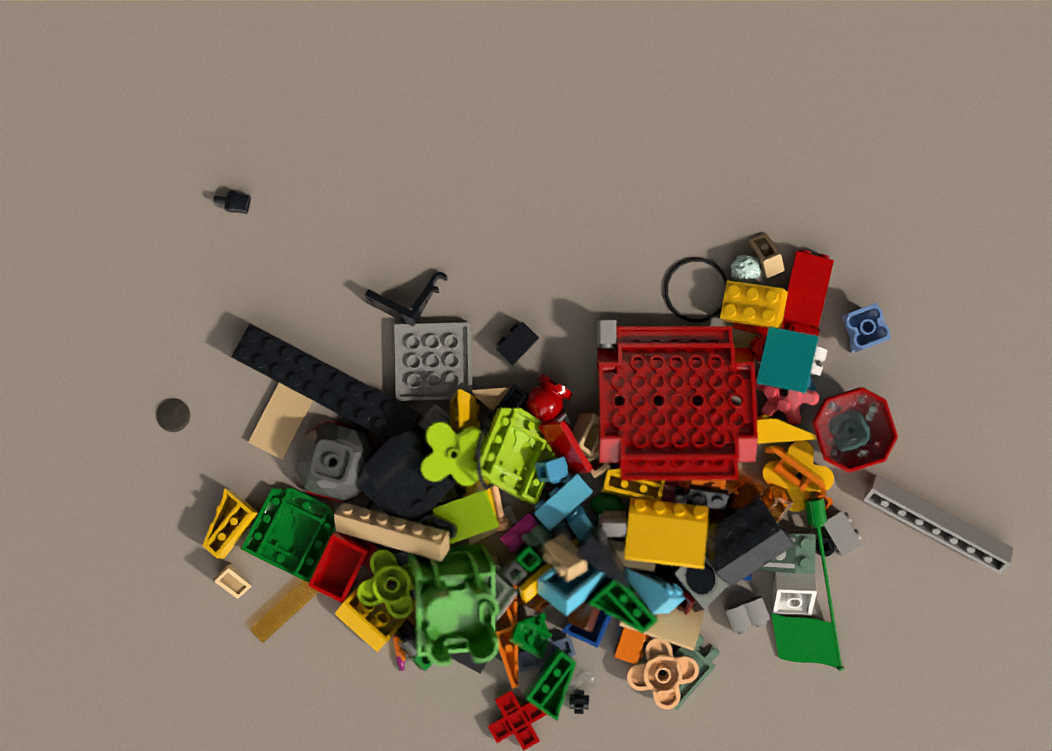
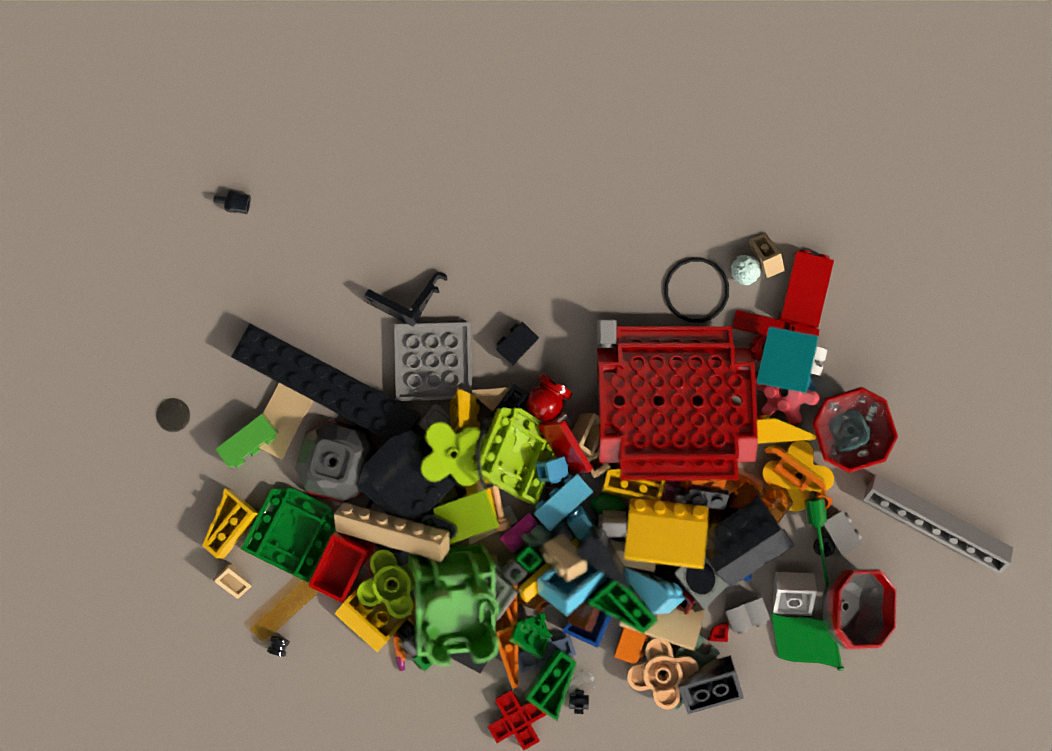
(247, 441): none -> bright green brick
(278, 646): none -> black wheel
(711, 686): none -> black slope
(719, 633): none -> red tile
(753, 304): yellow piece -> none
(796, 559): sand green slope -> none
(860, 608): none -> rock
(866, 327): medium blue piece -> none

